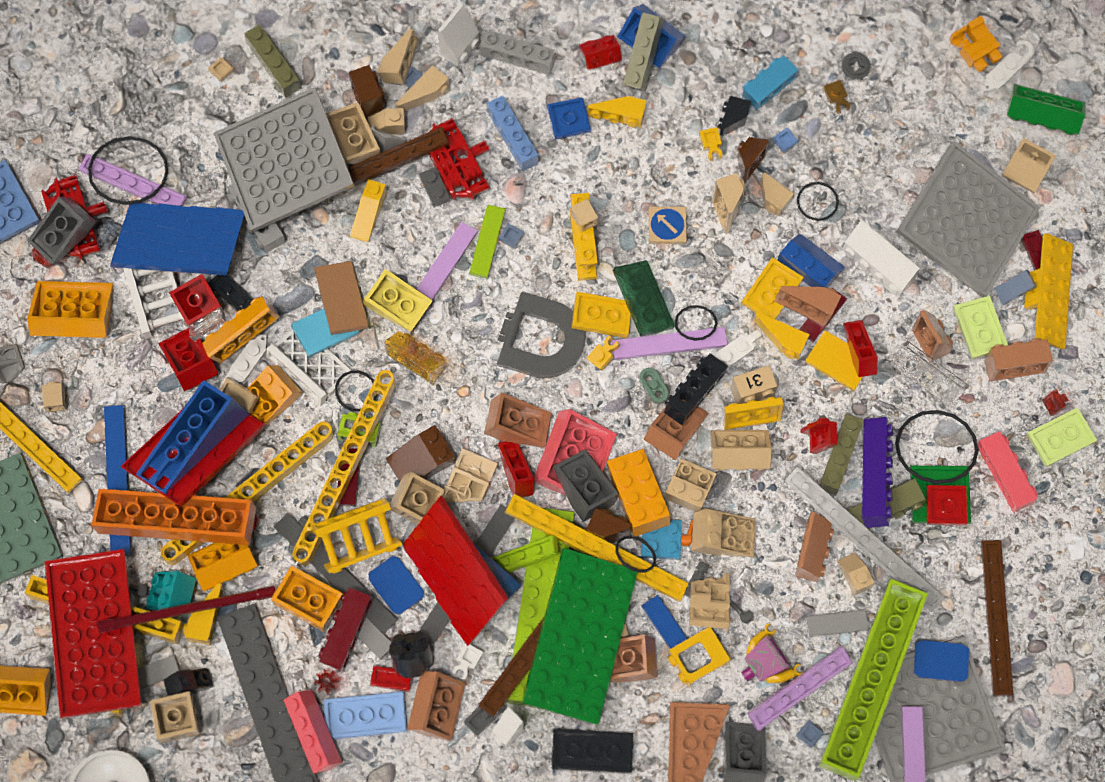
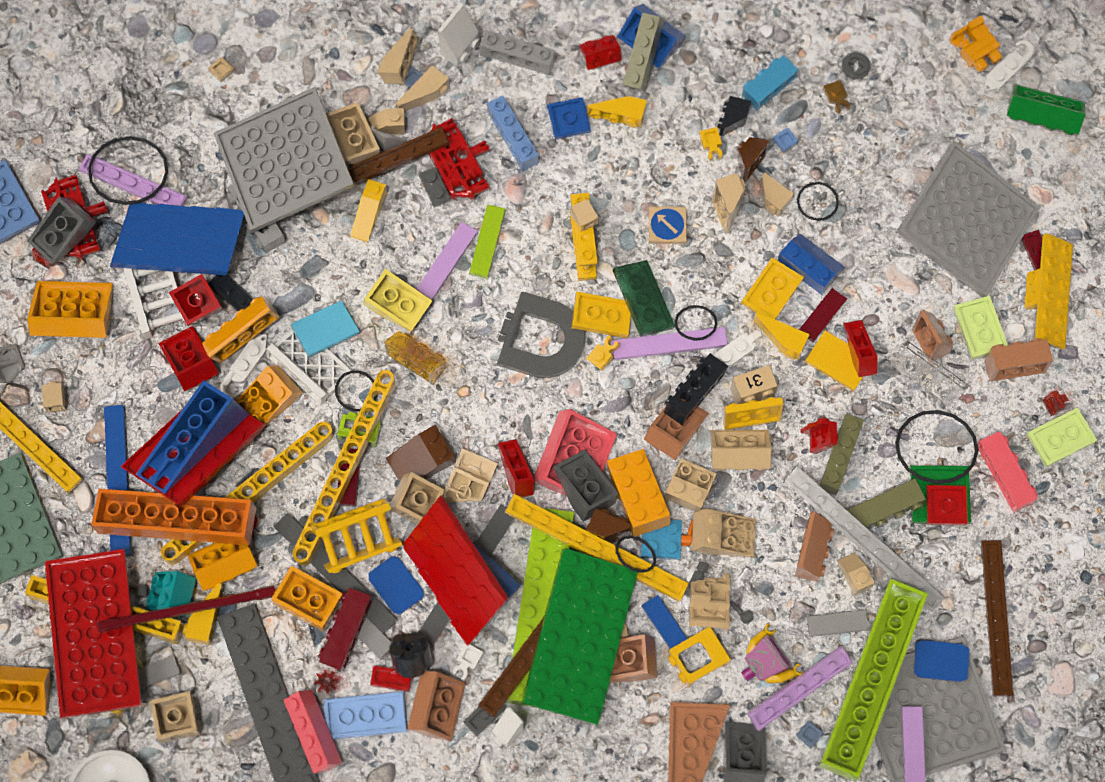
(188, 681): black slope -> none
(207, 324): clear plate -> none
(240, 394): tan tile -> none
(272, 61): olive brick -> none
(341, 298): medium nougat tile -> none
(367, 90): reddish brown brick -> none
(511, 235): sand blue plate -> none
(517, 421): nougat slope -> none
(528, 554): lime tile -> none
(592, 751): black tile -> none
(654, 386): sand green plate -> none
(810, 302): nougat slope -> none
(876, 472): dark purple brick -> none
(880, 259): white slope -> none
(1015, 287): sand blue tile -> none
(1029, 165): tan slope -> none

